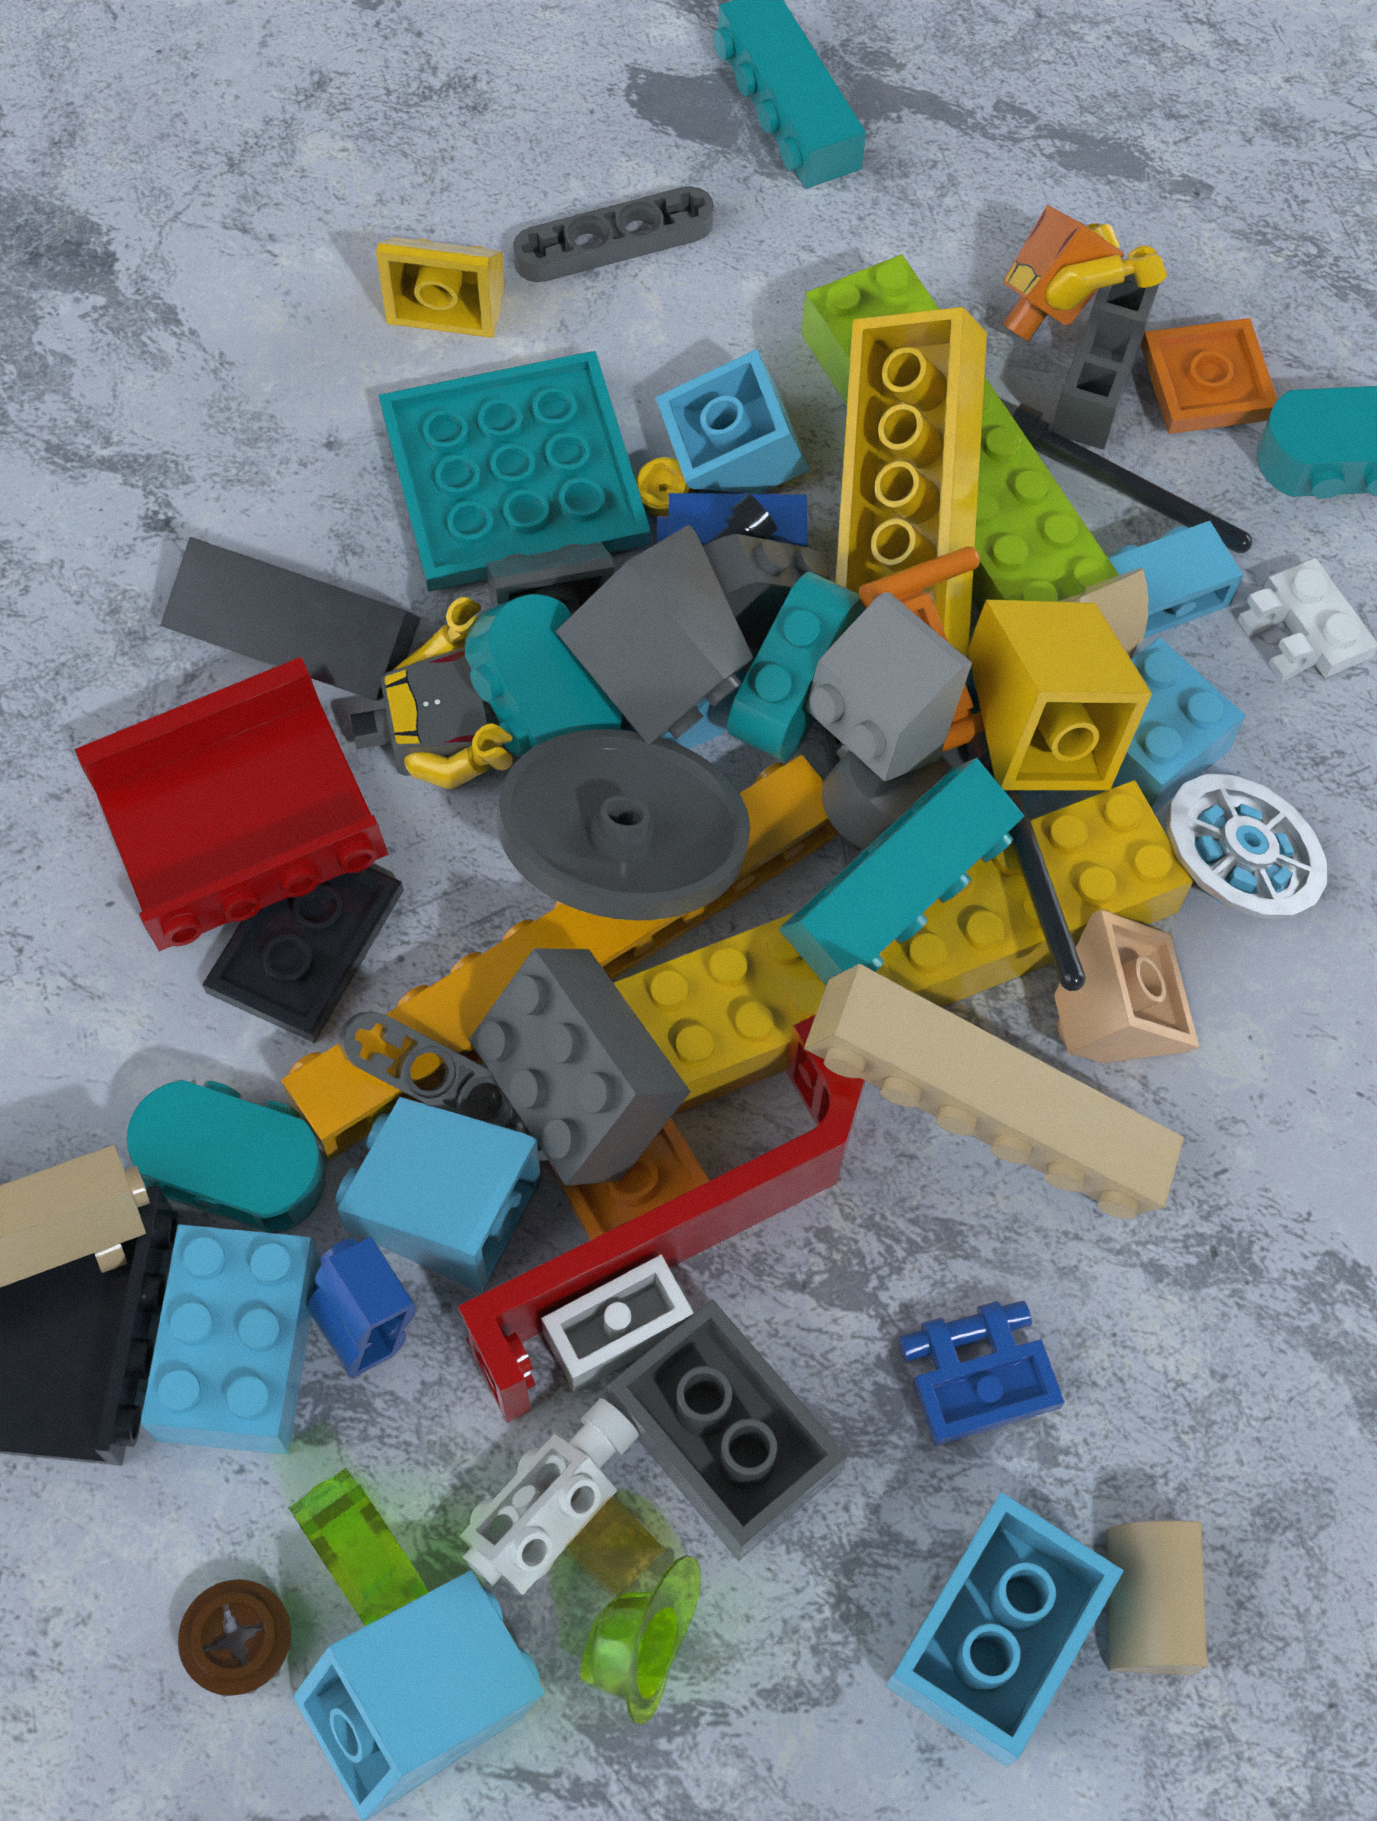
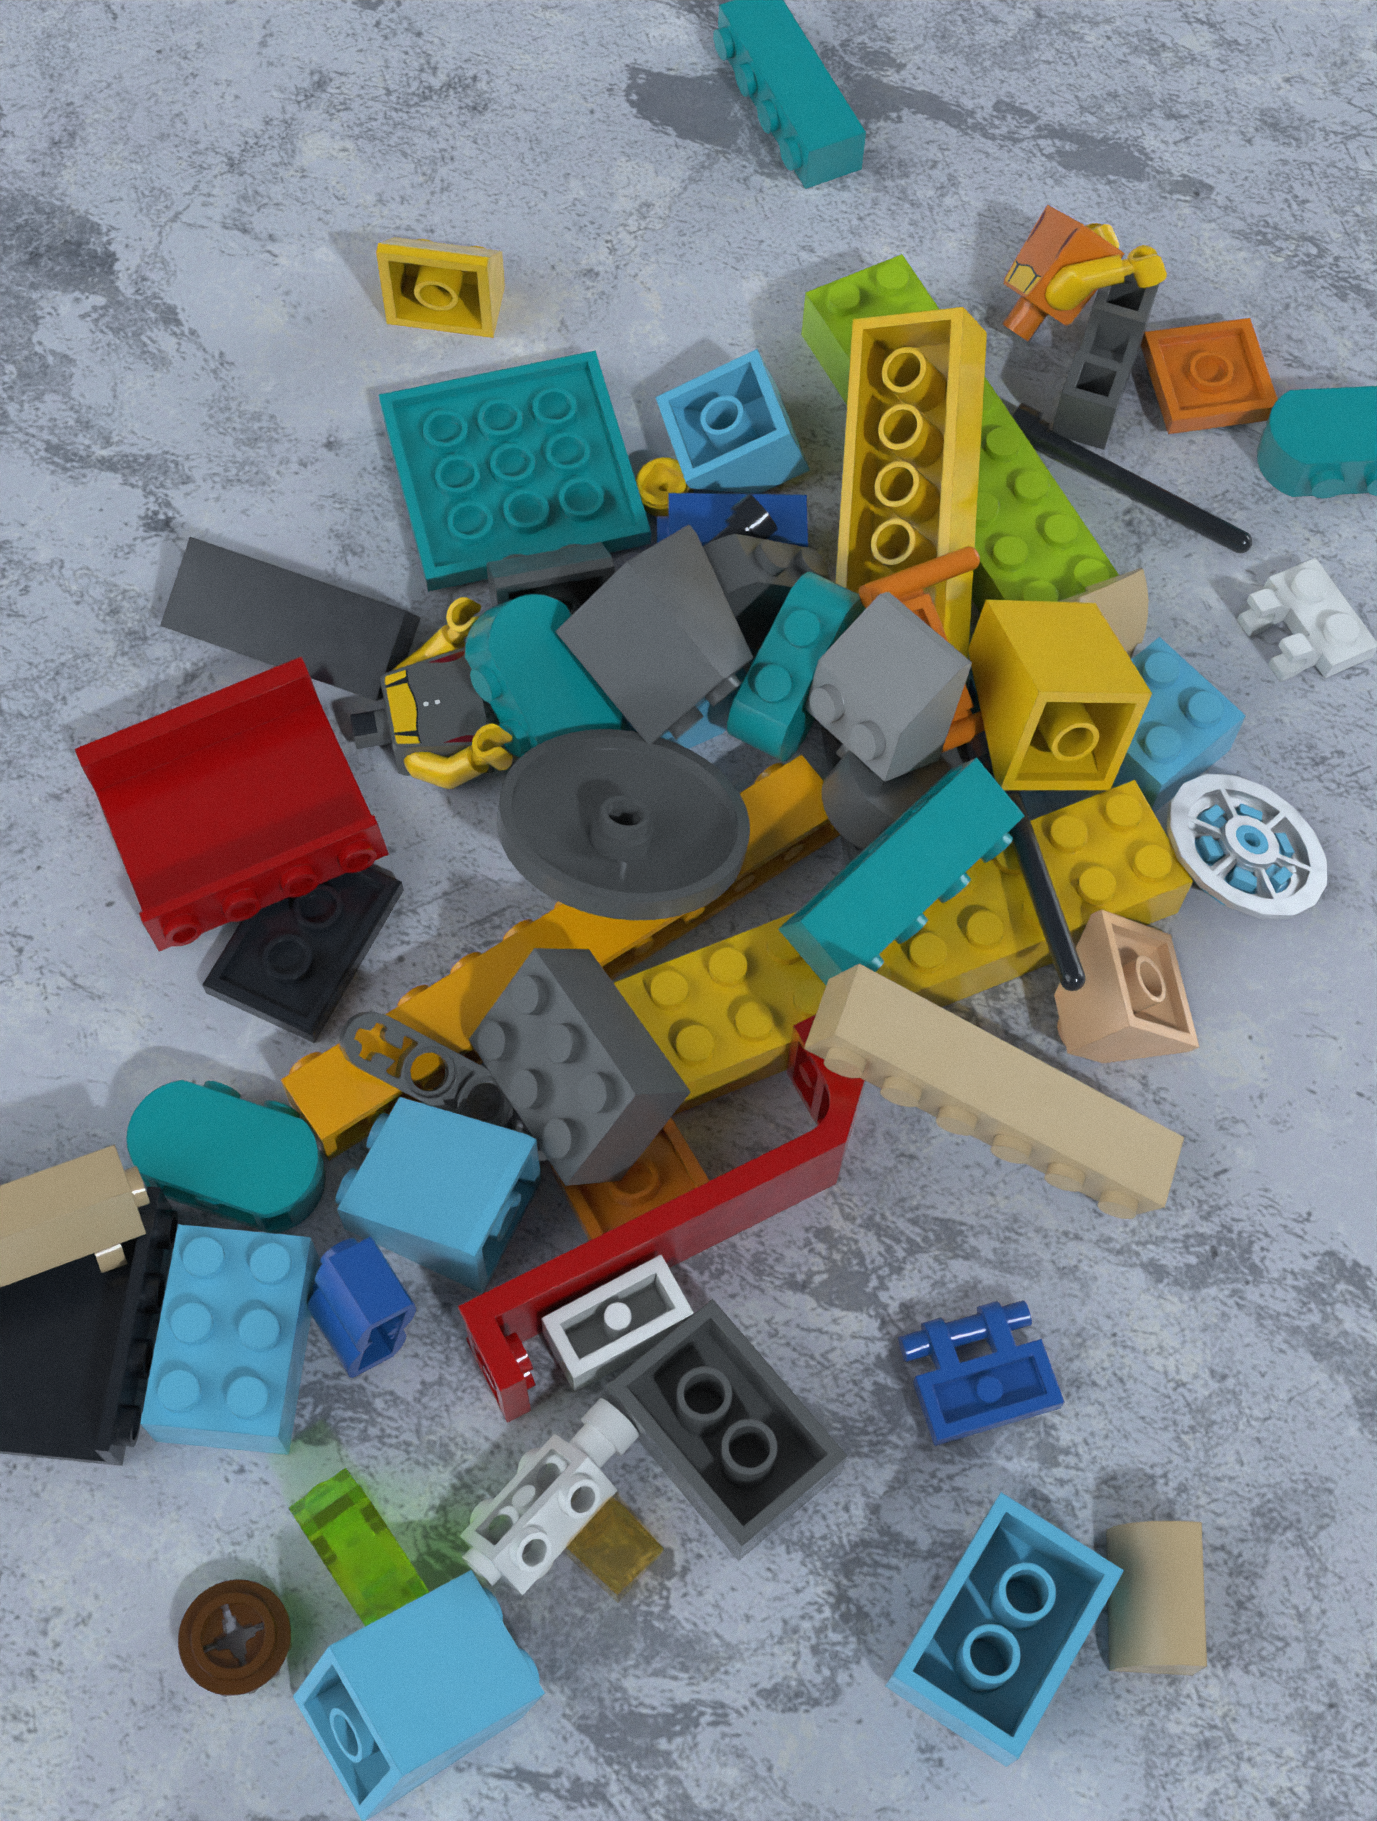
(610, 226): dark grey beam -> none
(640, 1637): clear neon green piece -> none
(1185, 575): medium azure brick -> none

